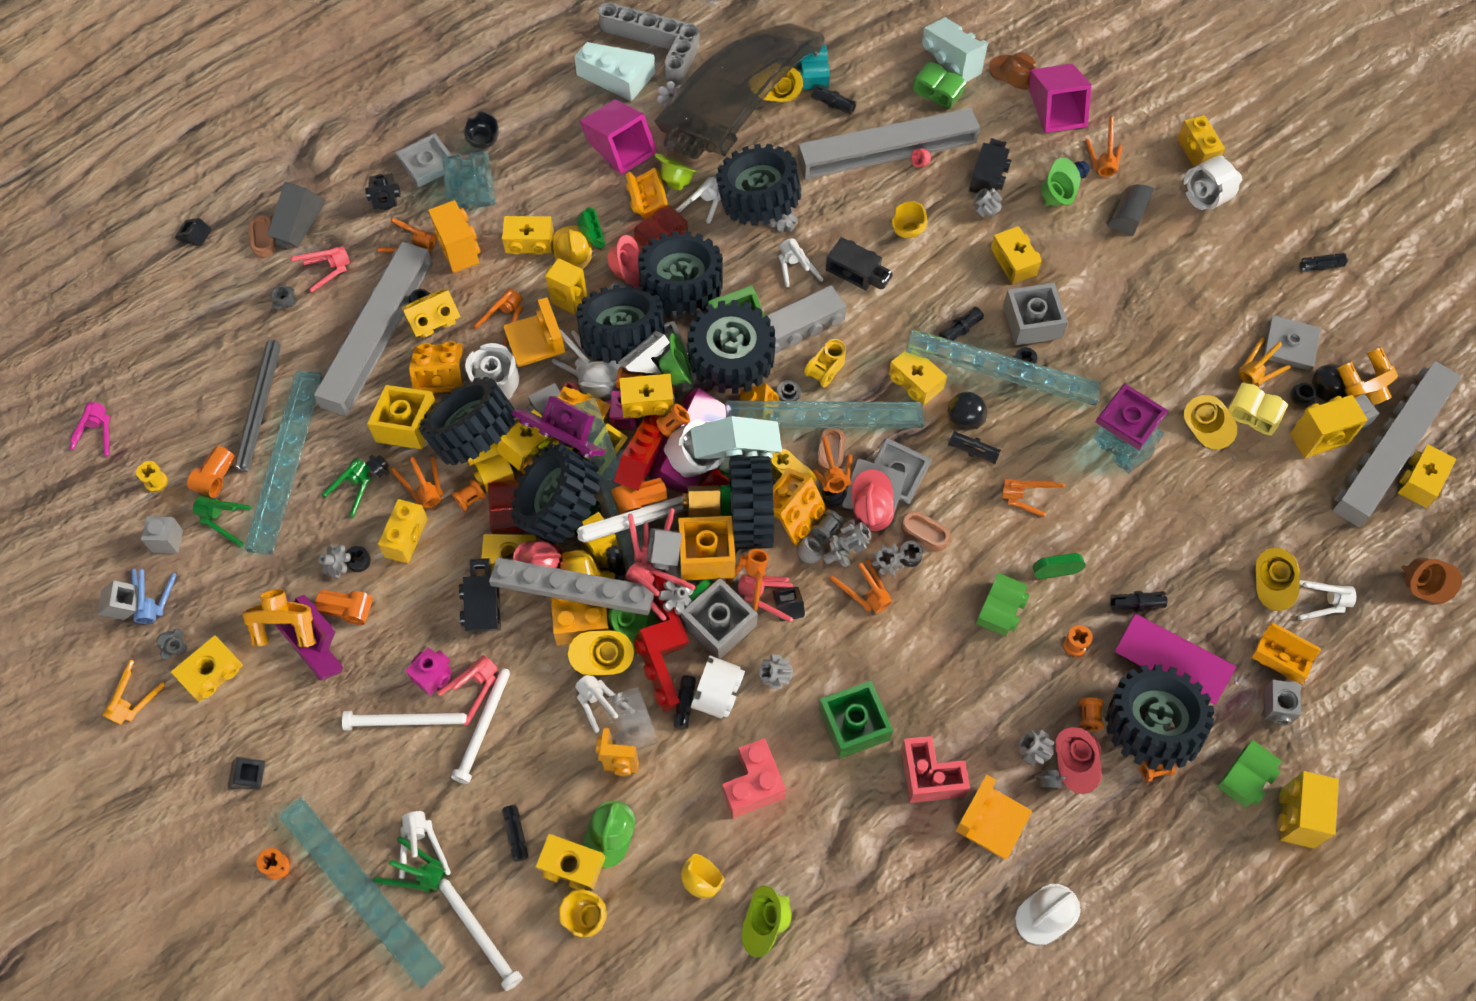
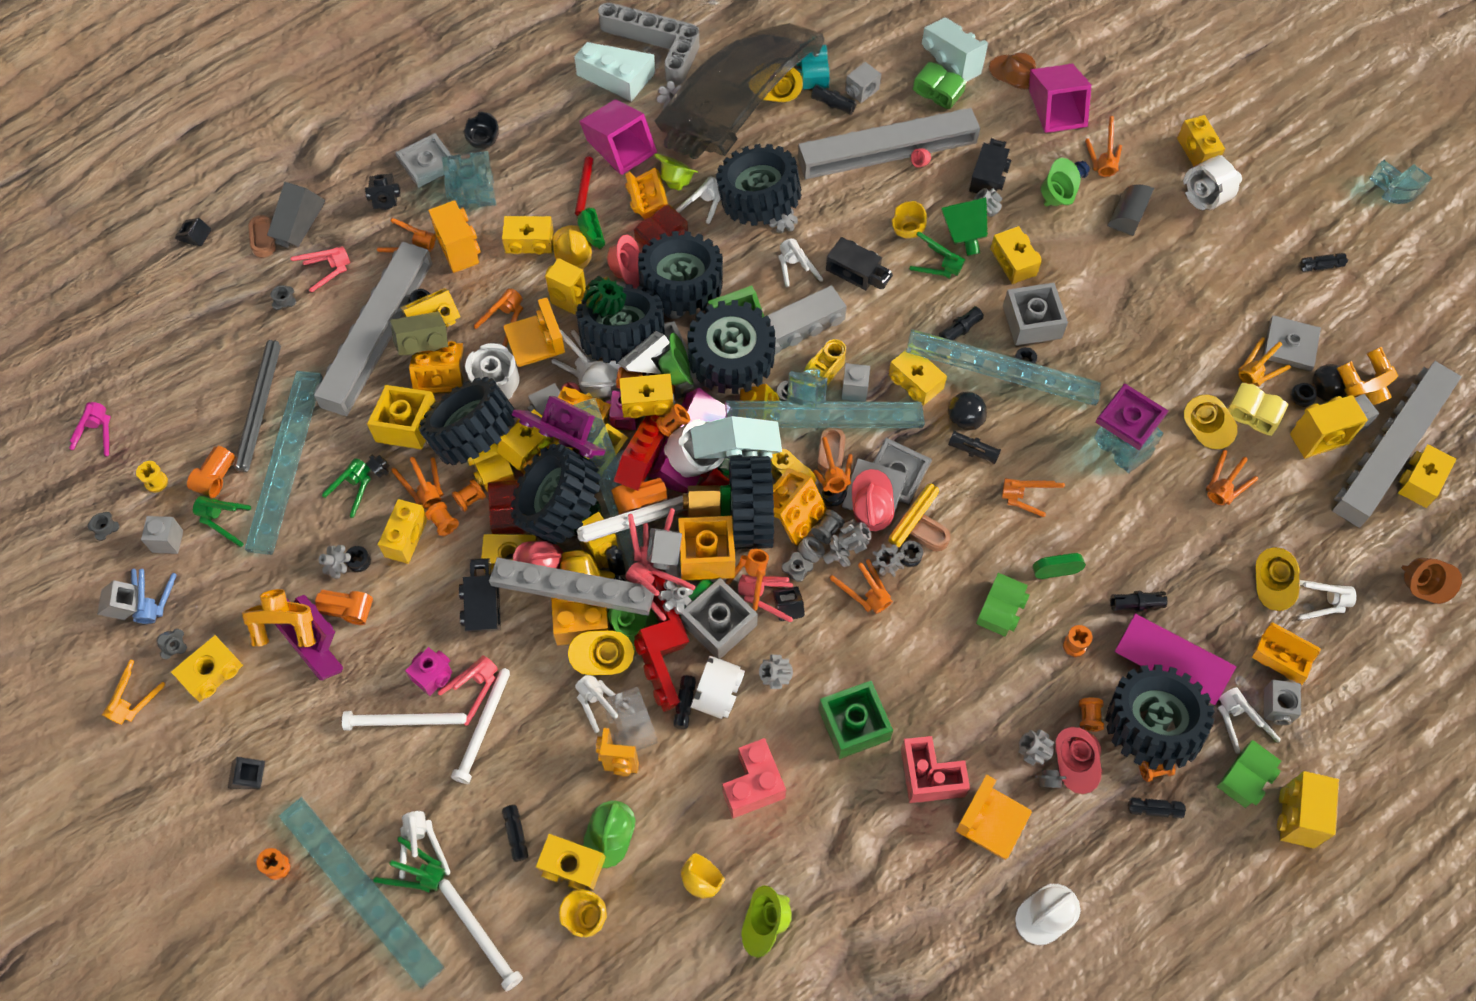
(98, 521): none -> dark grey plate
(419, 333): none -> olive brick
(442, 519): none -> orange bush
(584, 185): none -> red bar
(604, 296): none -> dark green gear
(797, 574): none -> dark grey plate
(807, 388): none -> clear light blue brick
(855, 382): none -> light grey brick
(863, 82): none -> light grey brick
(913, 515): none -> yellow axle
(952, 262): none -> green plant
(967, 223): none -> green torso
(1156, 808): none -> black axle
(1222, 490): none -> orange plant
(1235, 703): none -> white plant
(1398, 186): none -> clear light blue brick

